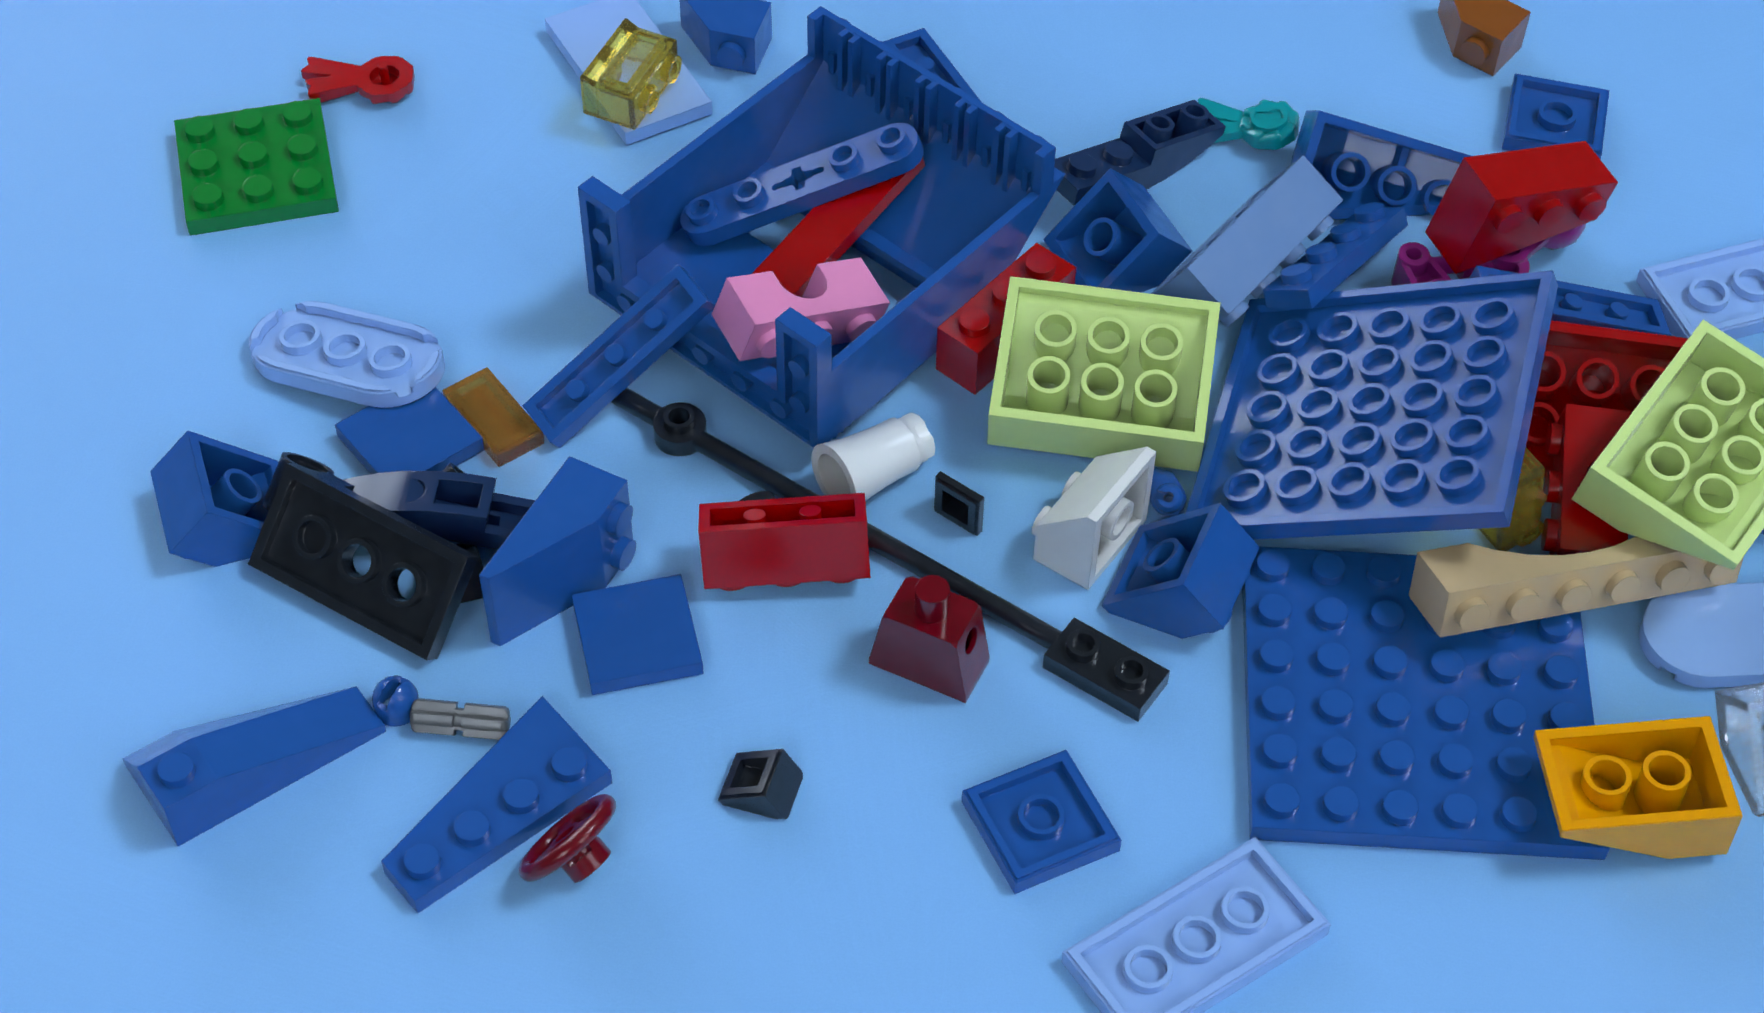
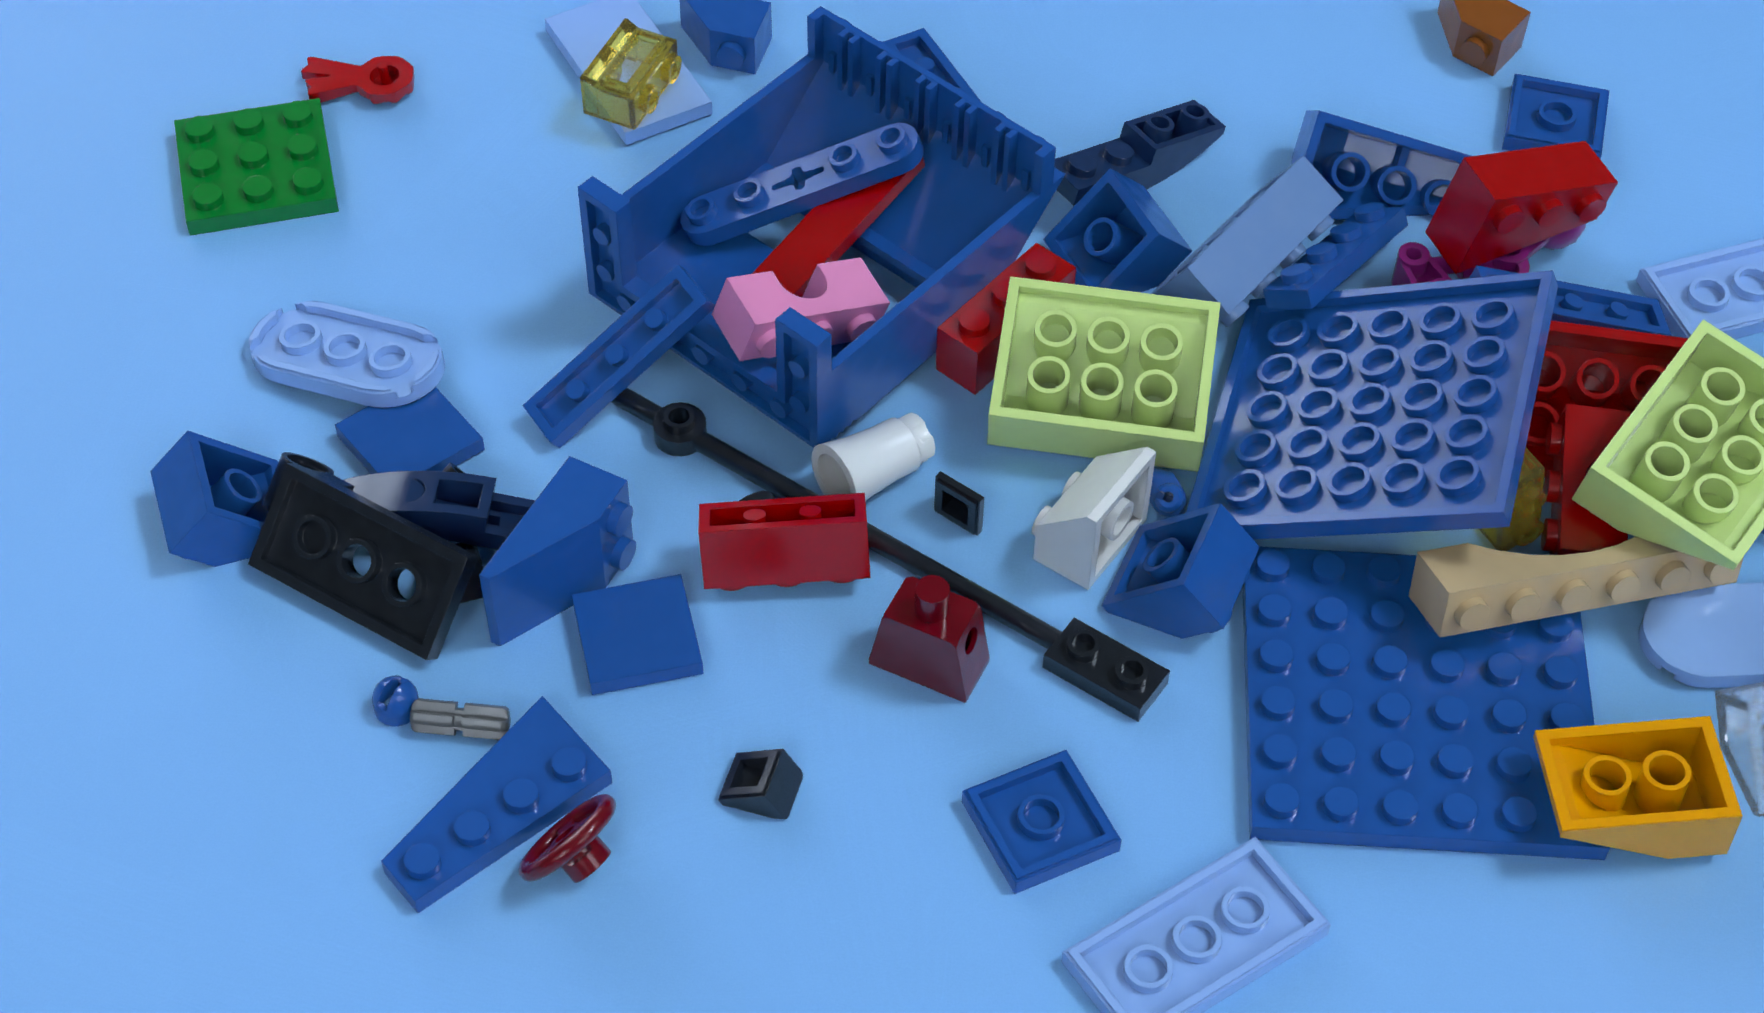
(232, 763): blue wedge -> none
(495, 416): clear orange tile -> none
(1262, 126): teal piece -> none

